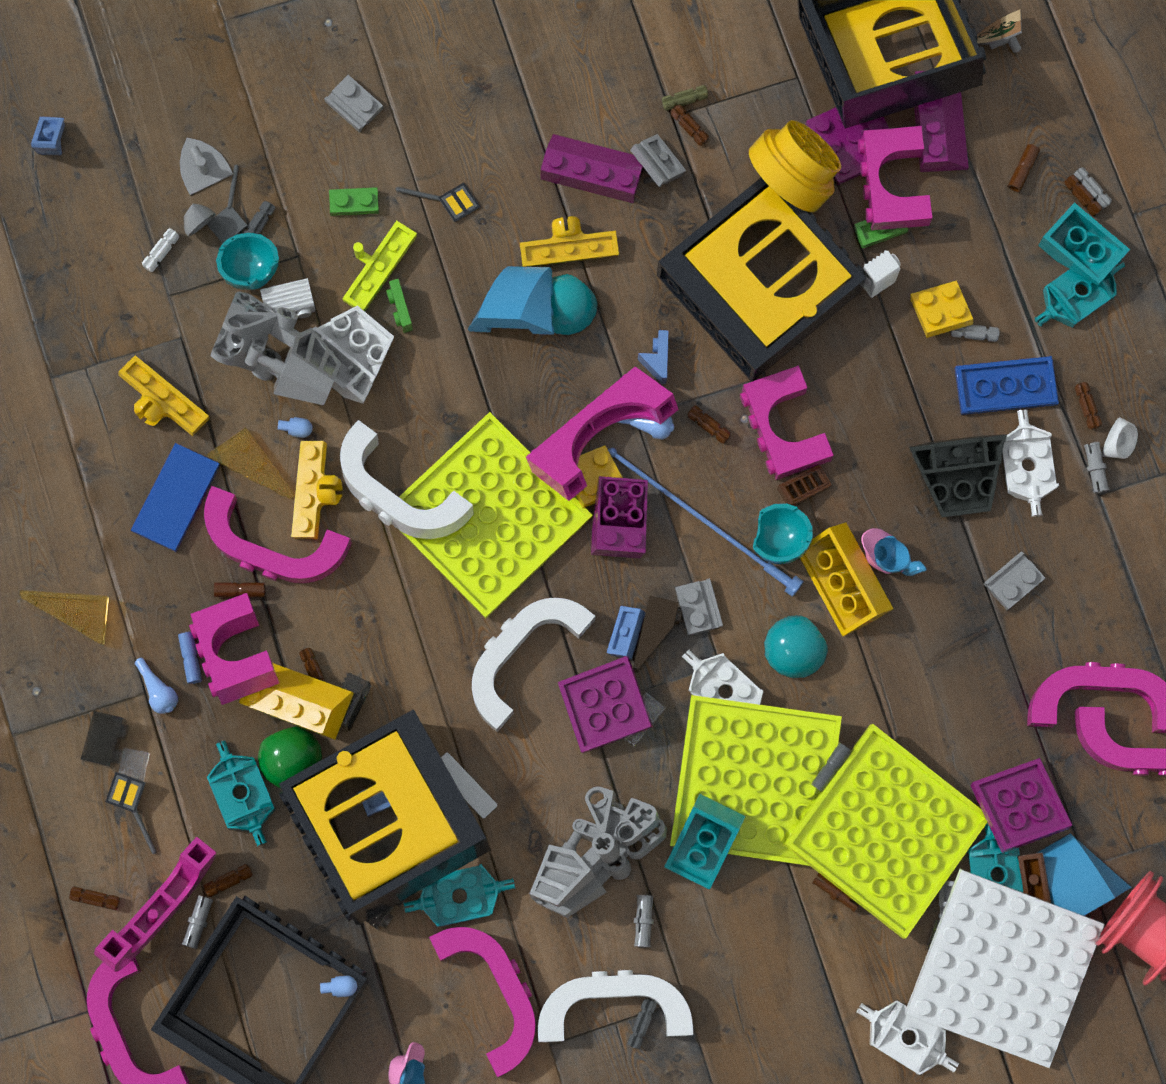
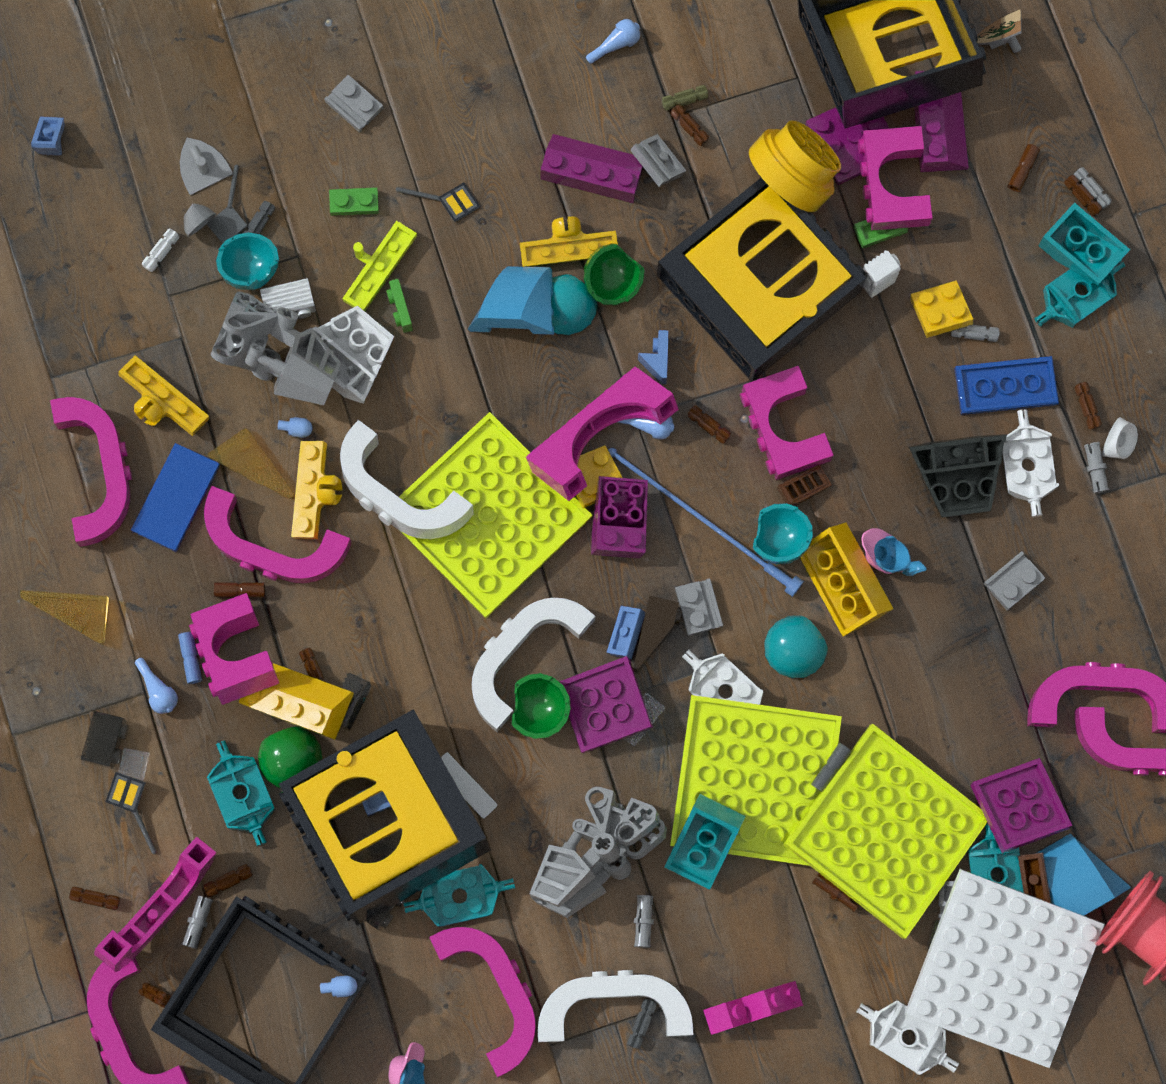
(107, 519): none -> dark pink arch
(154, 994): none -> reddish brown axle
(540, 706): none -> green cylinder
(612, 275): none -> green cylinder
(624, 34): none -> light blue piece
(753, 1007): none -> dark pink arch

